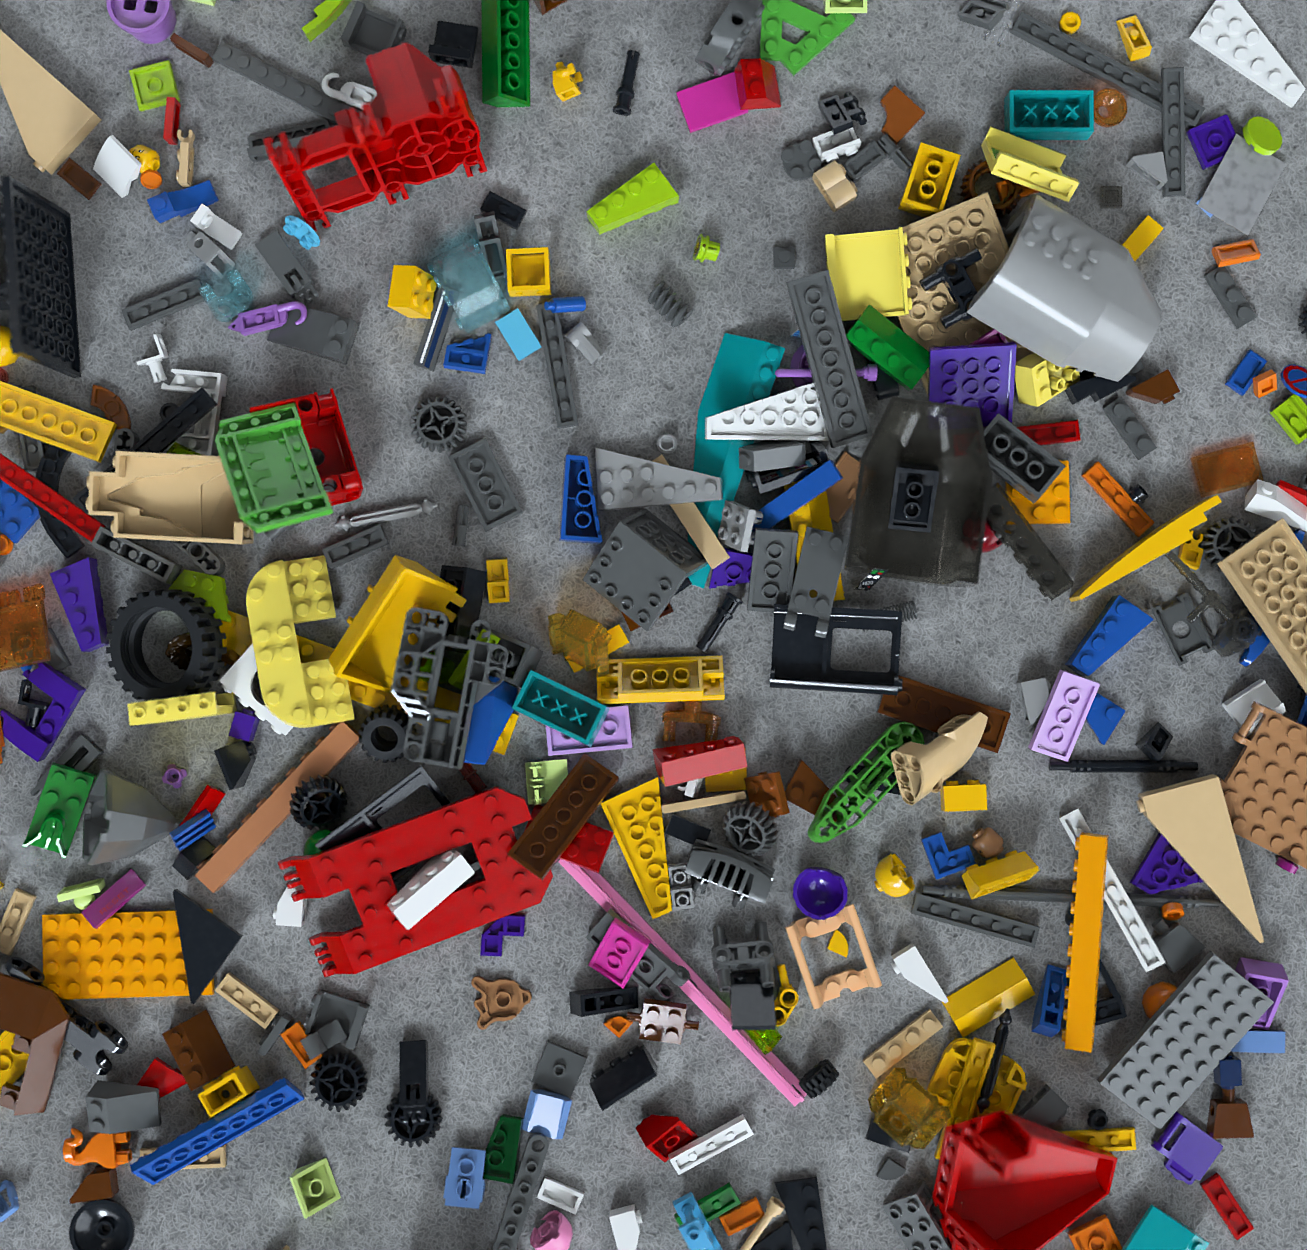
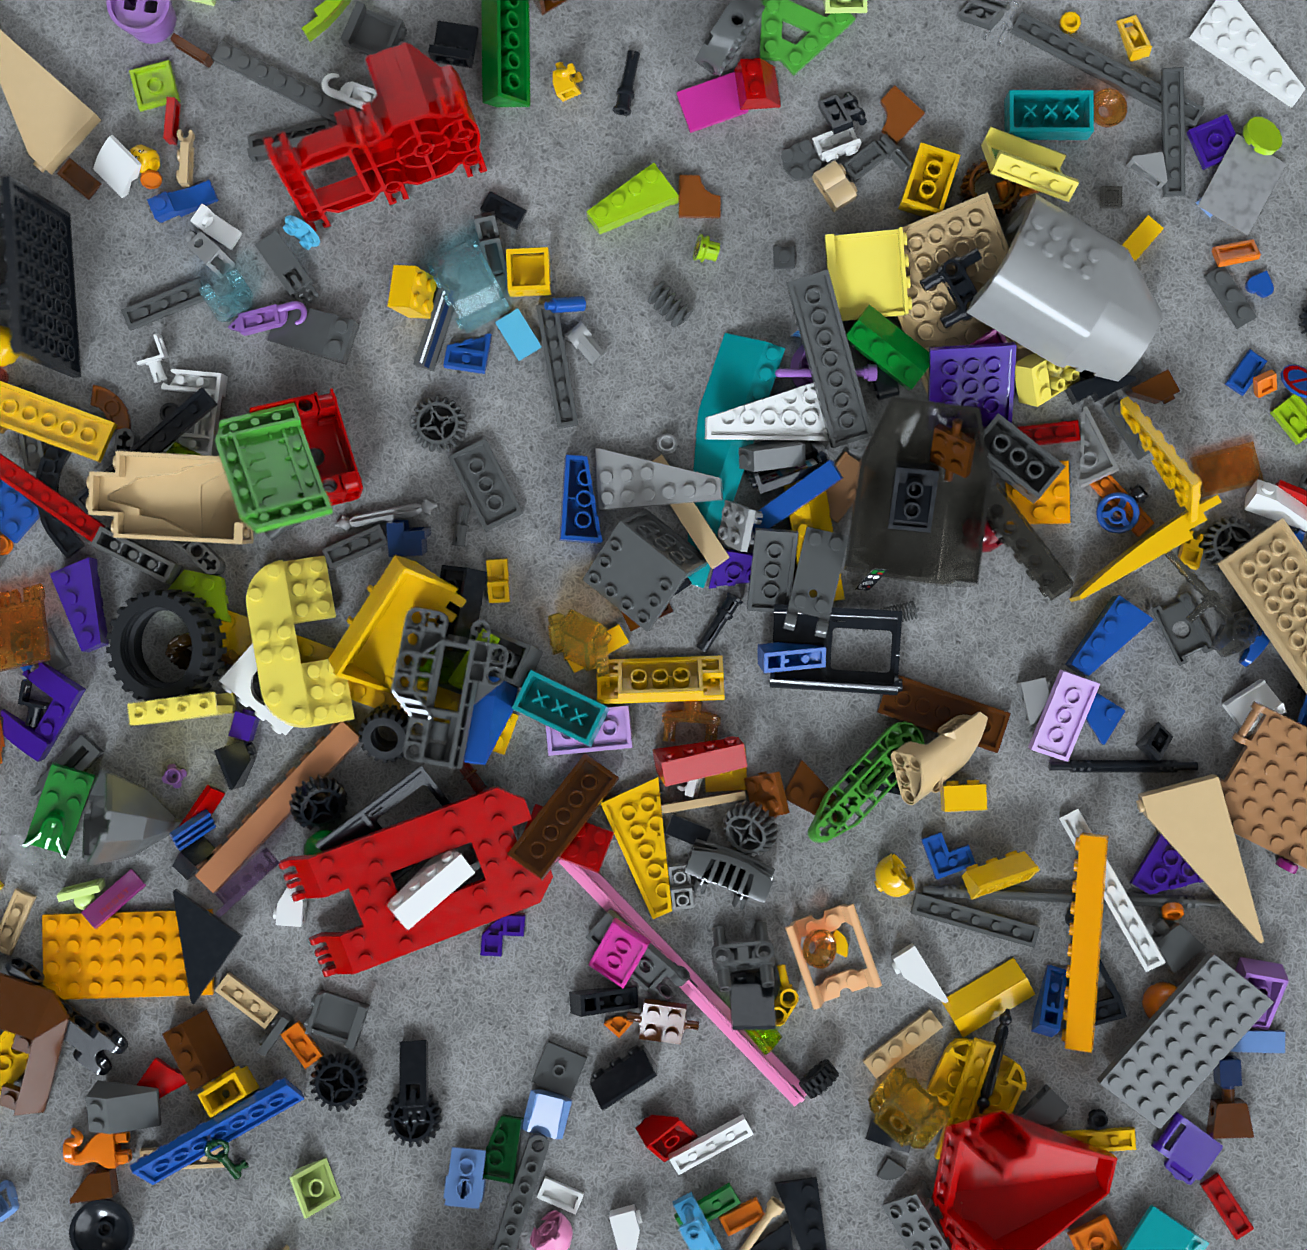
(222, 1156): none -> dark green piece
(246, 880): none -> clear purple fence
(323, 1039): dark grey panel -> none
(406, 540): none -> dark blue plate
(500, 1000): medium nougat tile -> none
(544, 779): yellowish green hinge -> none
(696, 200): none -> dark orange tile
(790, 656): none -> blue slope
(820, 892): dark purple cylinder -> none
(824, 951): none -> clear orange piece
(952, 450): none -> reddish brown plate
(987, 842): medium nougat head -> none
(1095, 455): none -> light grey wing
(1117, 520): none -> blue piece
(1169, 465): none -> yellow wing
(1260, 284): none -> blue tile

